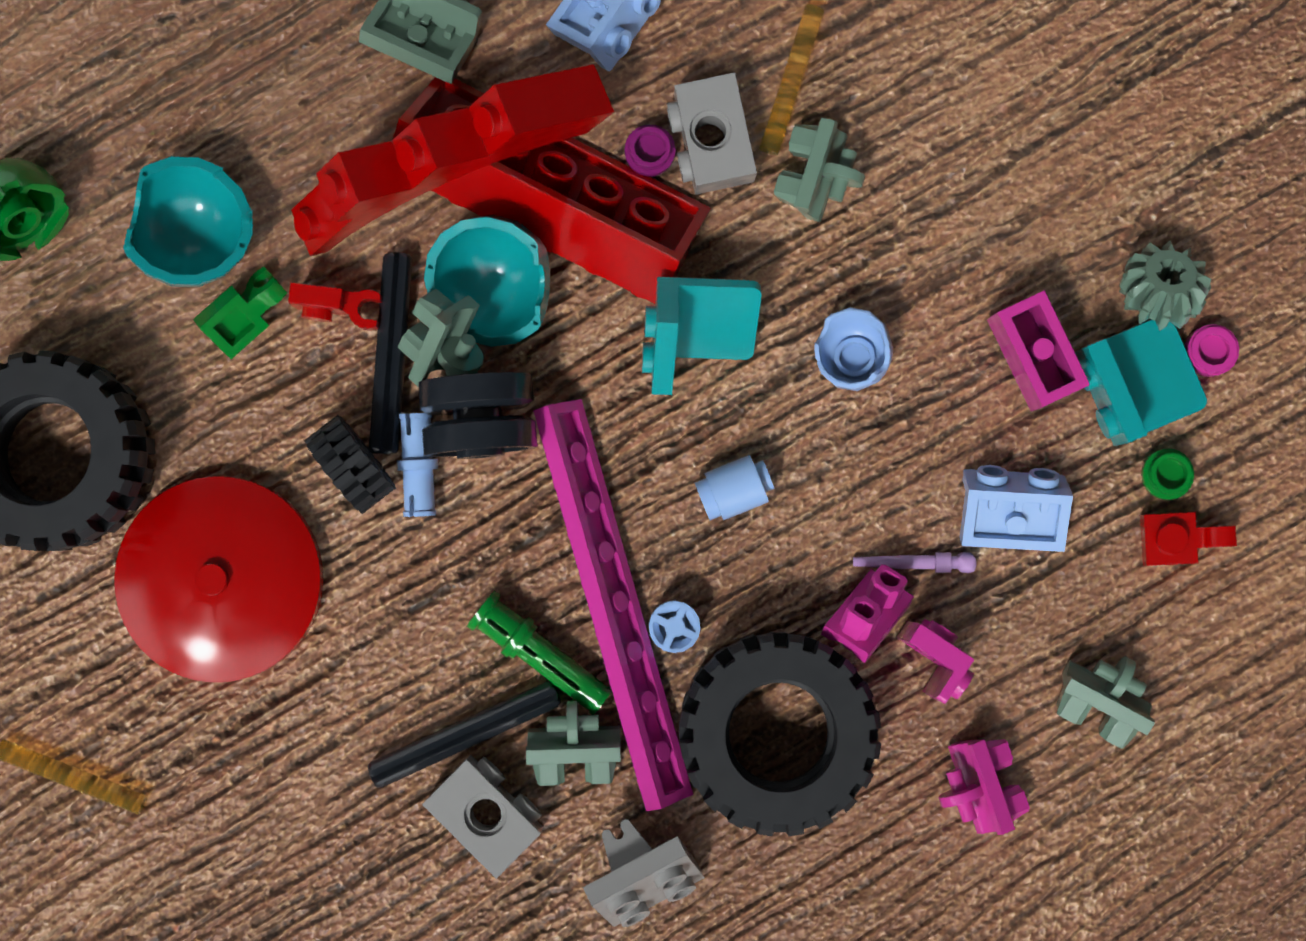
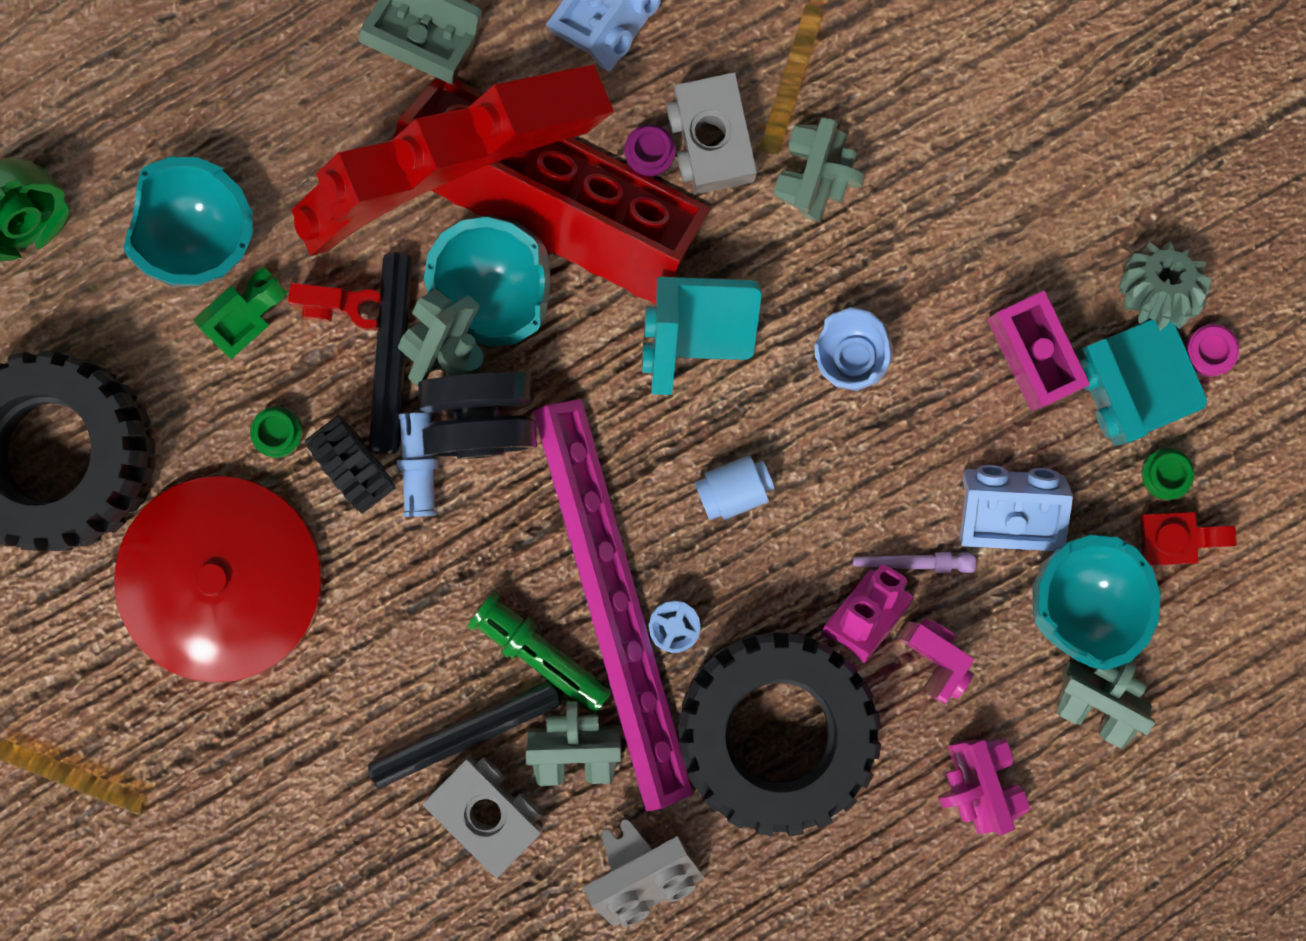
(276, 432): none -> green plate
(1097, 601): none -> teal cylinder

